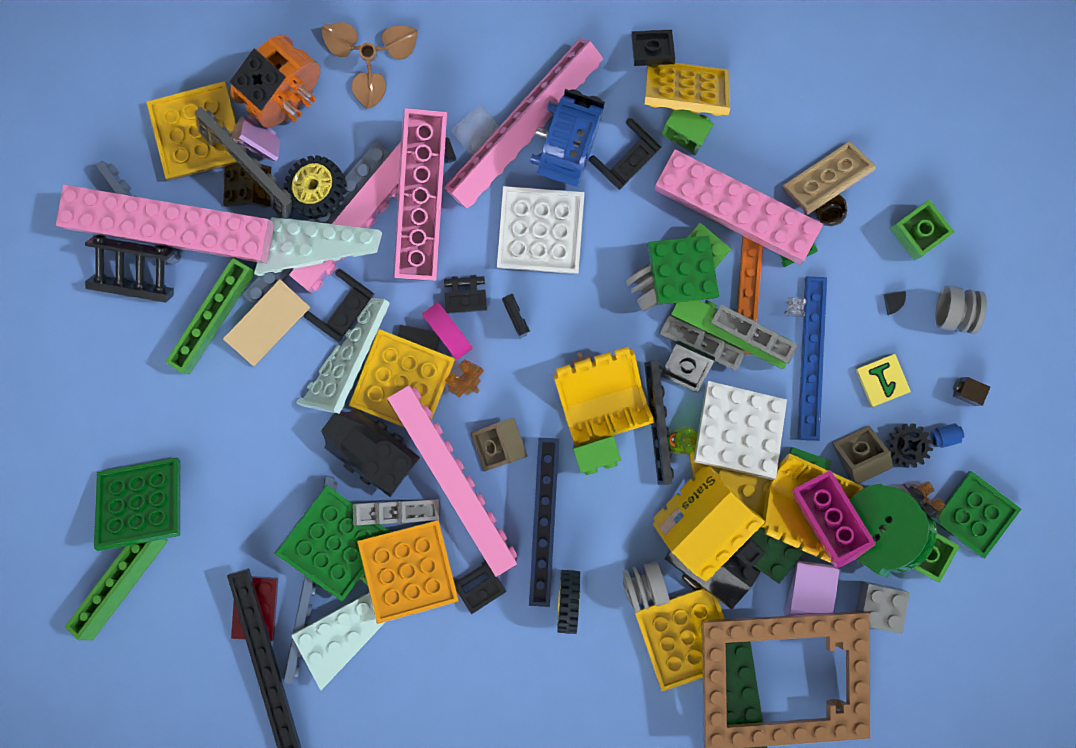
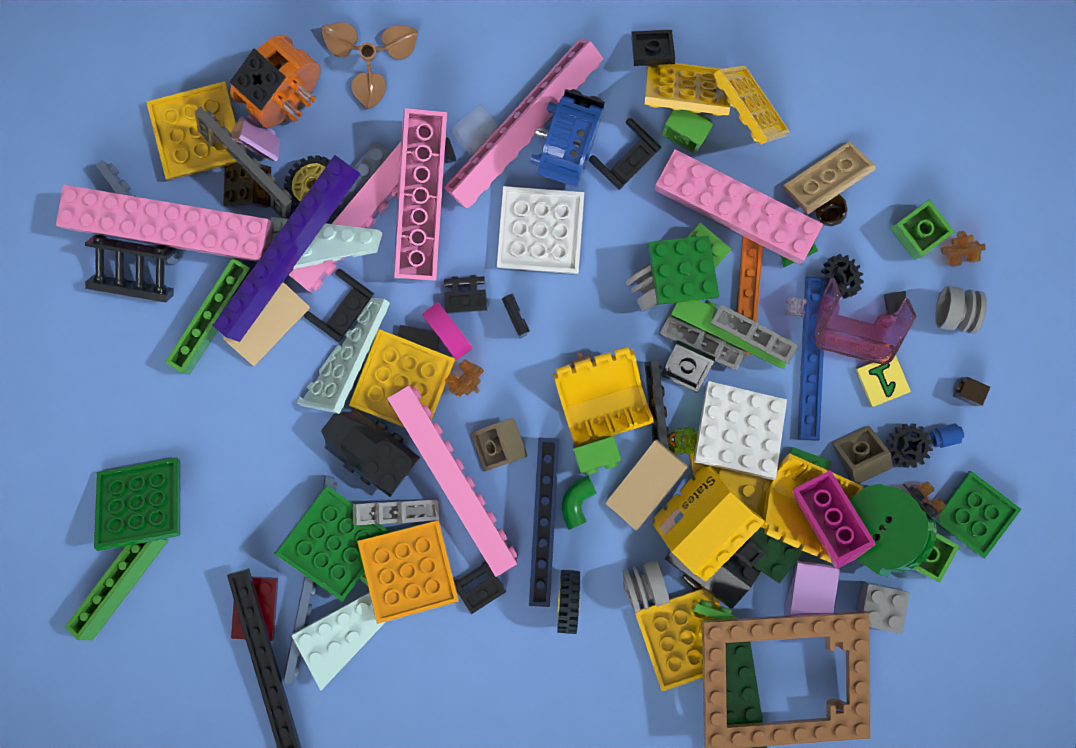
(286, 249): none -> dark purple brick
(573, 501): none -> green cylinder
(646, 485): none -> tan tile
(705, 607): none -> bright green plate
(751, 104): none -> yellow plate
(844, 274): none -> black gear
(857, 338): none -> clear pink windscreen
(963, 246): none -> clear orange hips

